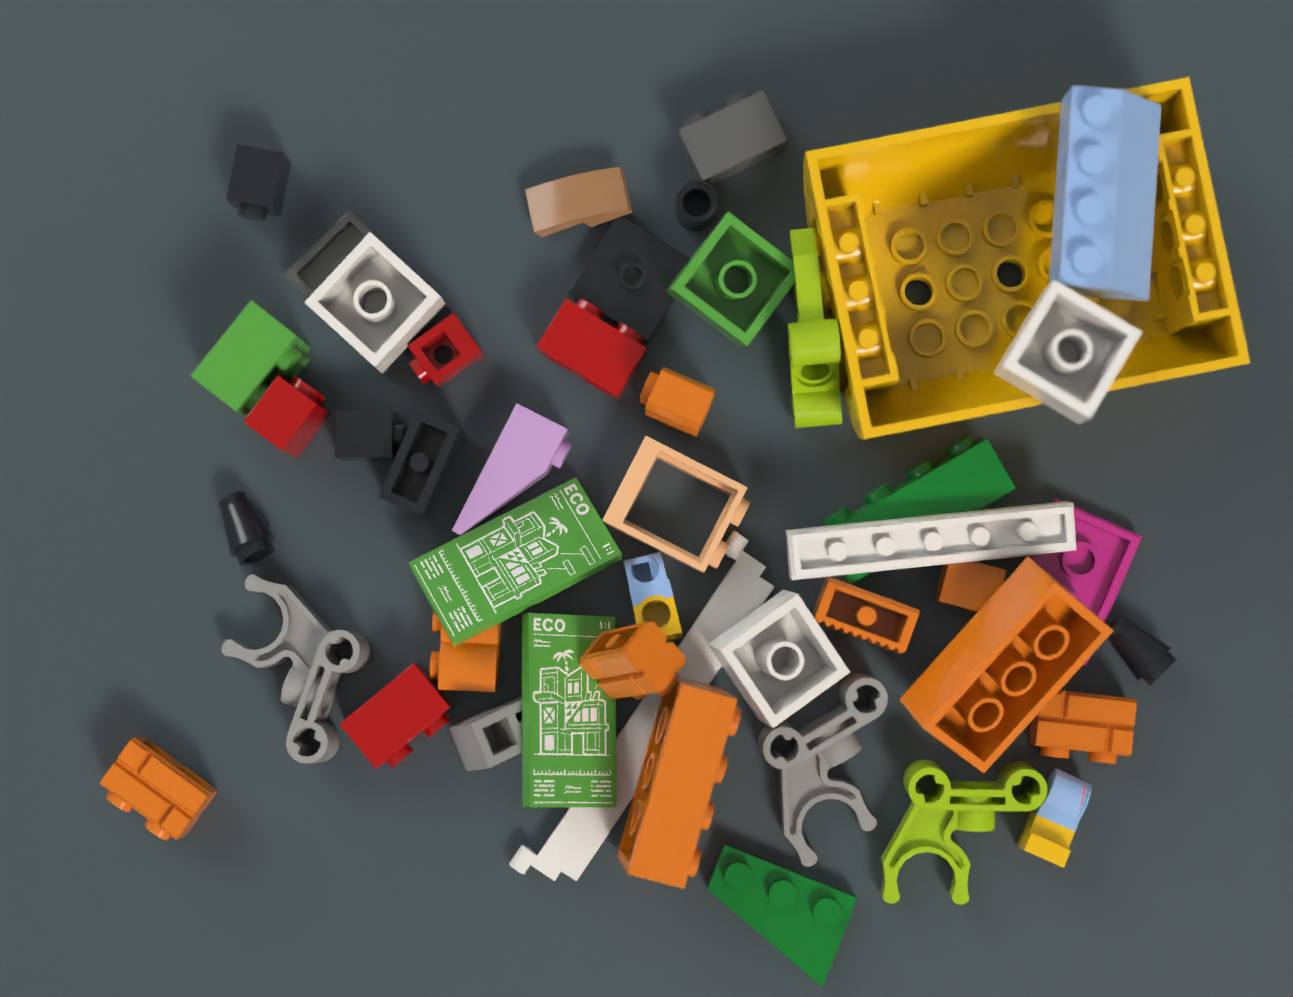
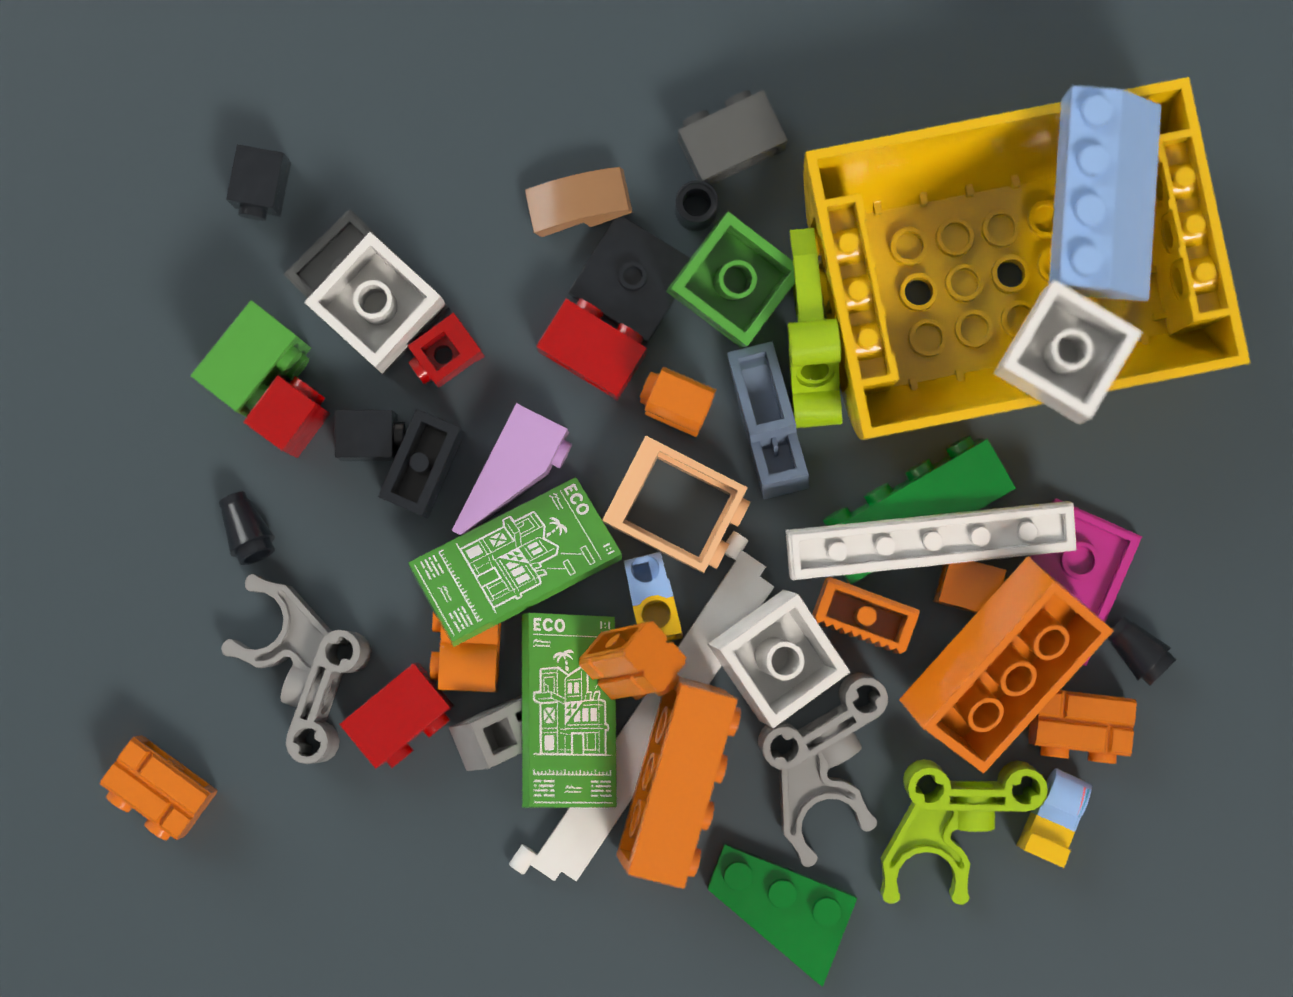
(768, 420): none -> sand blue slope

